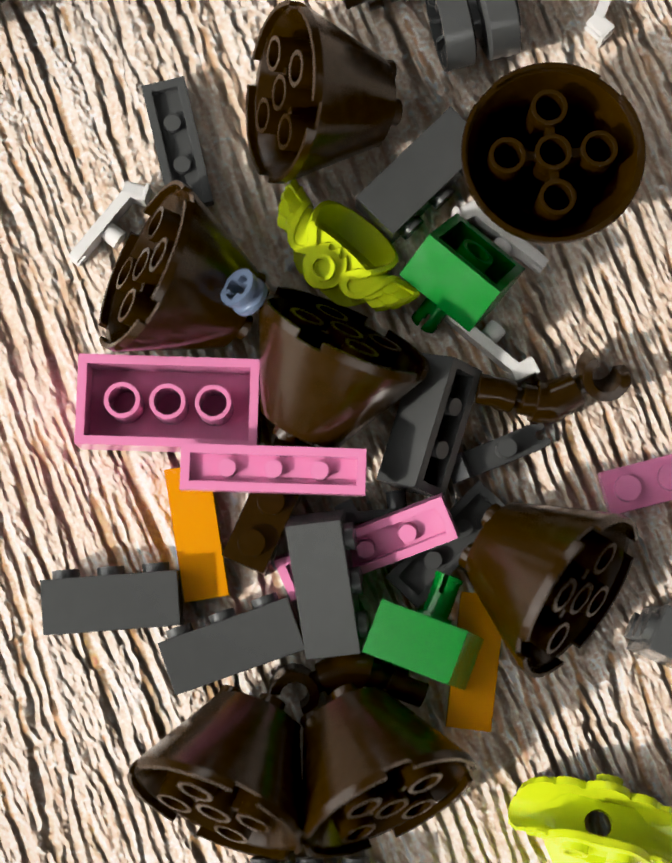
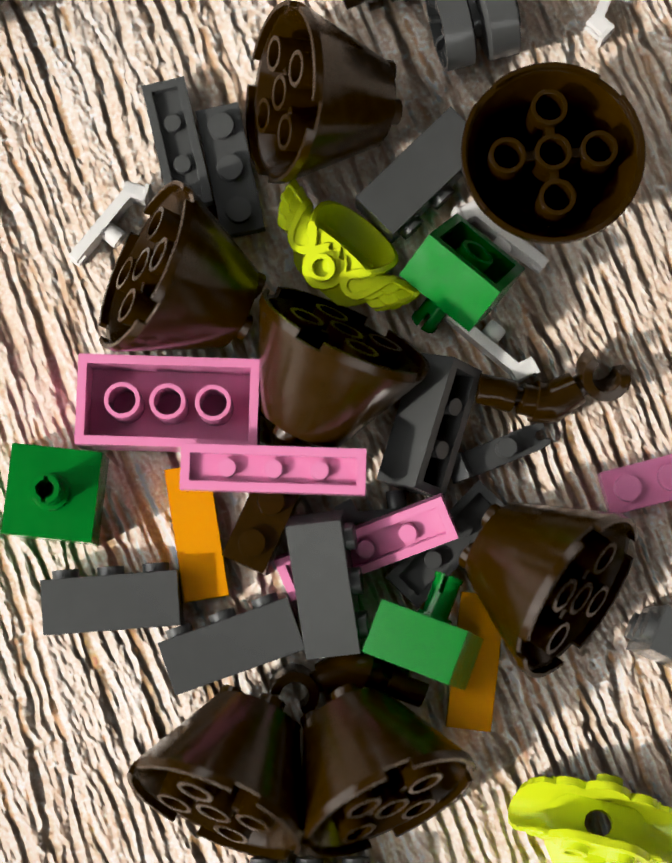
(55, 494): none -> green brick
(230, 170): none -> dark grey plate
(244, 292): sand blue bush -> none

